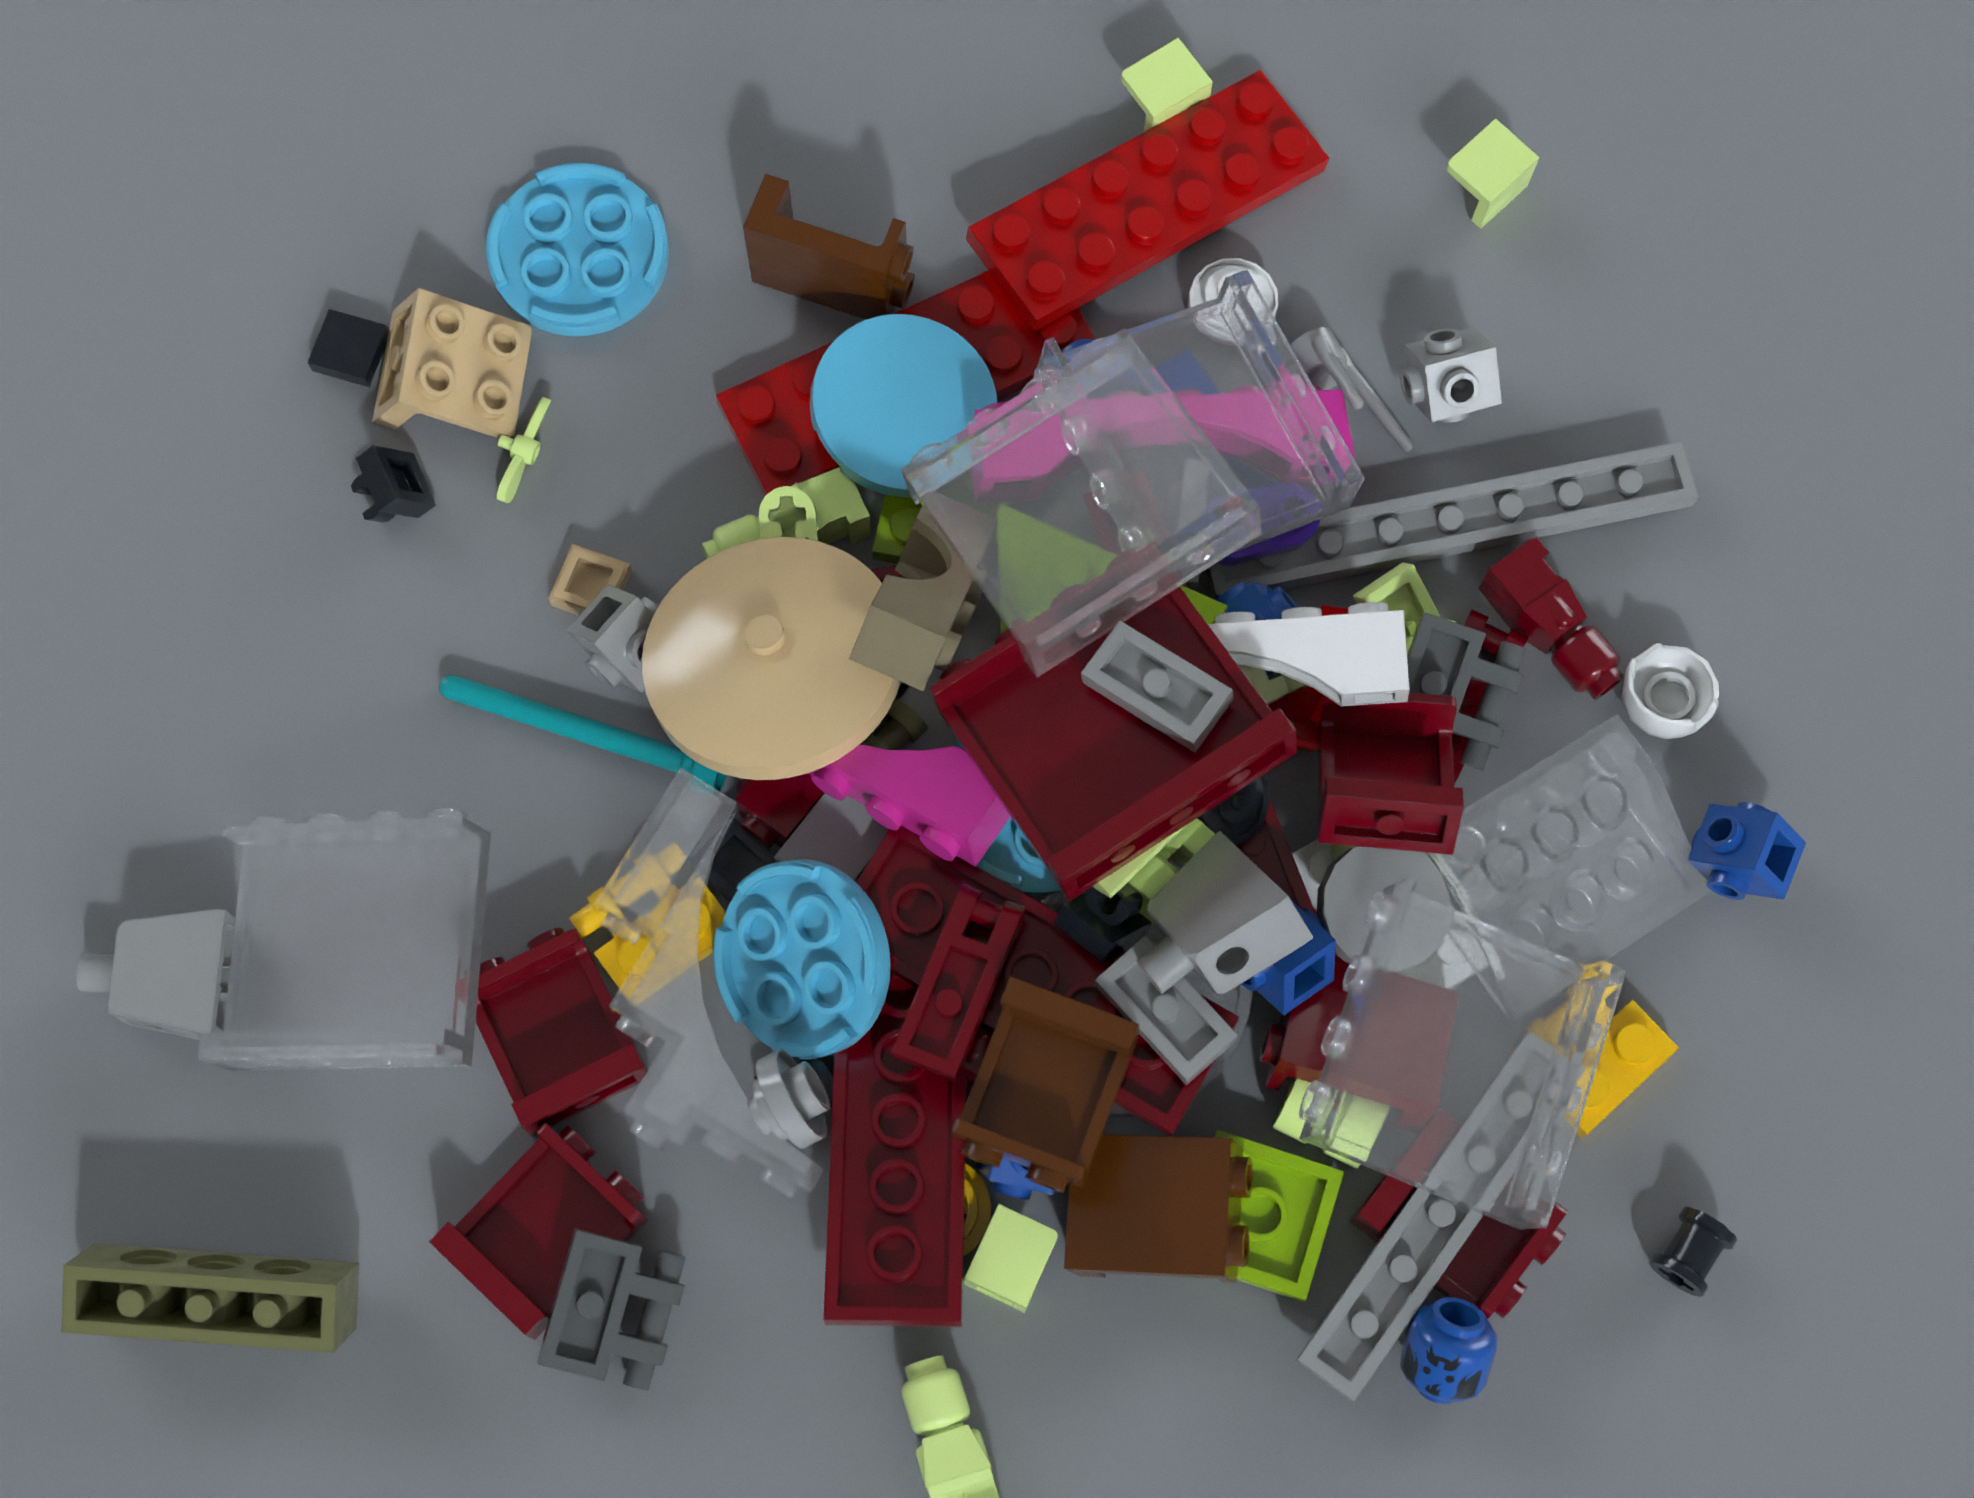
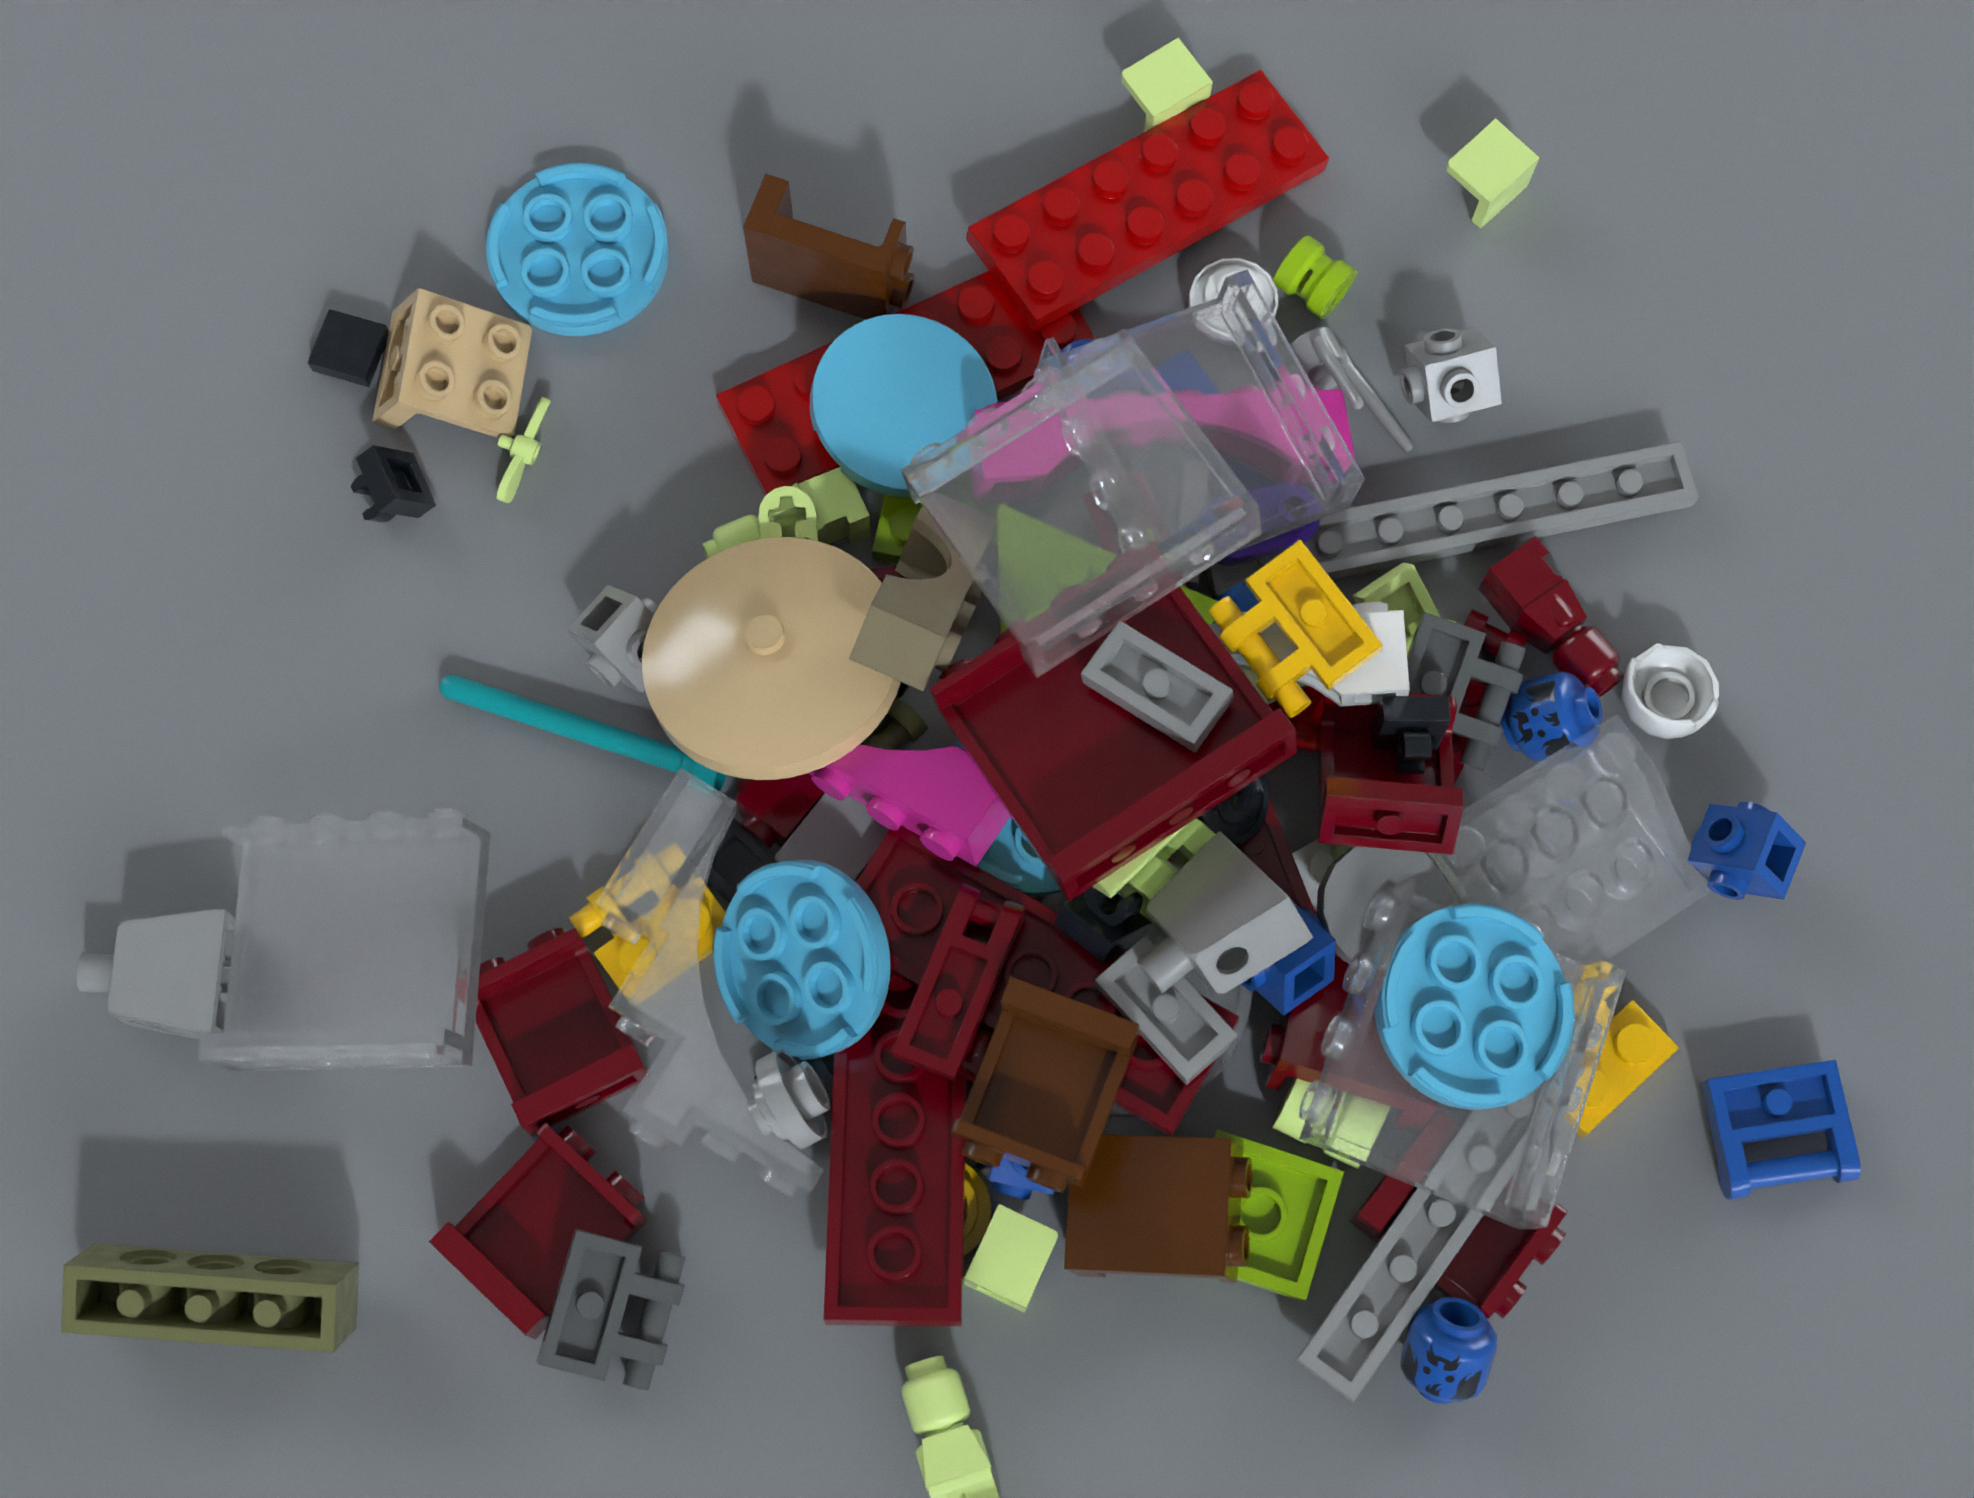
(584, 577): tan tile -> none
(1312, 616): none -> yellow plate
(1314, 277): none -> lime wheel
(1411, 728): none -> black tile
(1474, 1007): none -> medium azure tile
(1549, 714): none -> blue head
(1693, 1251): black bush -> none
(1774, 1107): none -> blue plate

